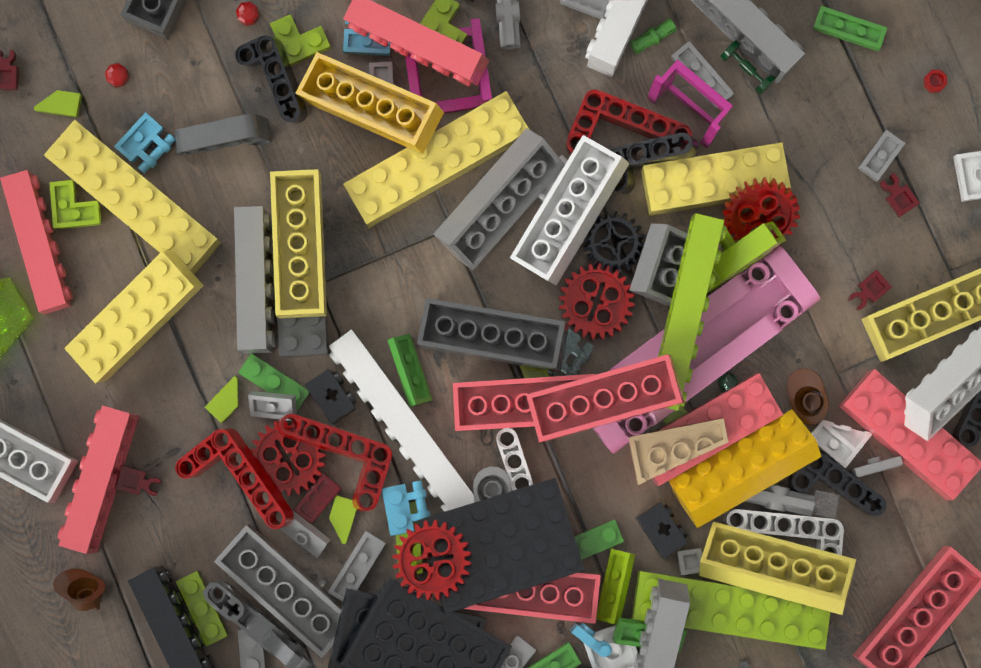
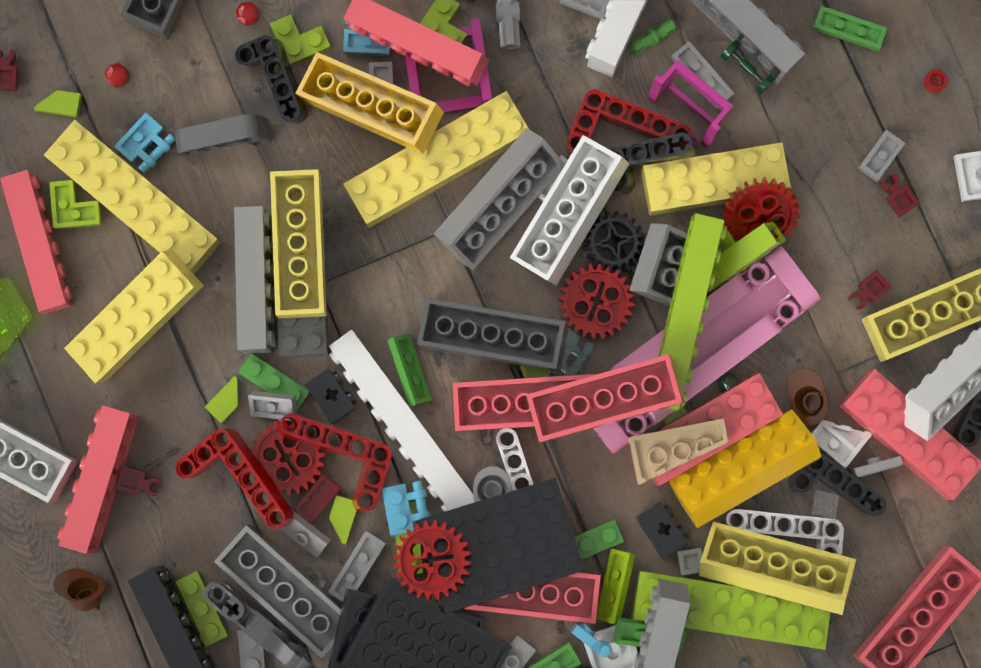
(784, 500): light grey piece -> none

